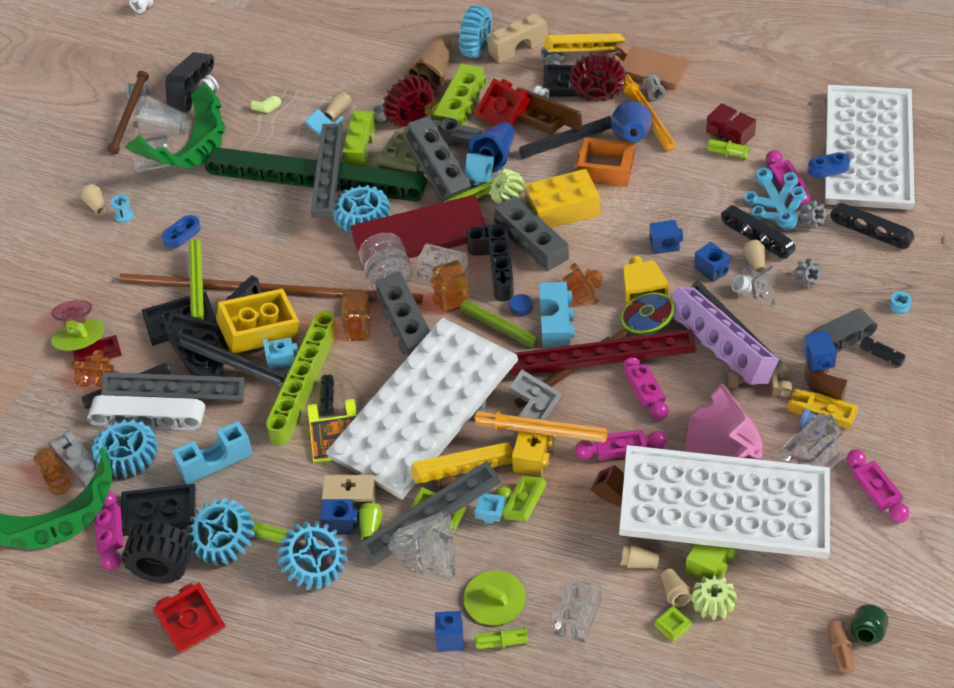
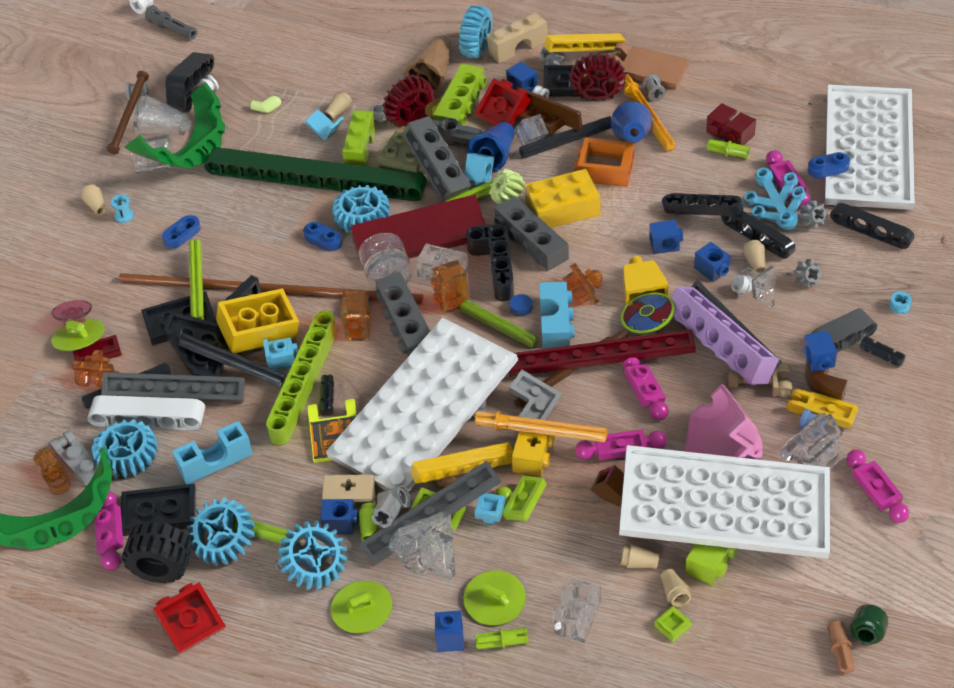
(164, 20): none -> dark grey pin
(322, 236): none -> blue plate
(327, 170): dark grey plate -> none
(361, 607): none -> lime shield
(390, 505): none -> light grey piece
(522, 76): none -> blue brick
(531, 130): none -> clear brick
(713, 597): yellowish green gear -> none
(724, 204): none -> black beam

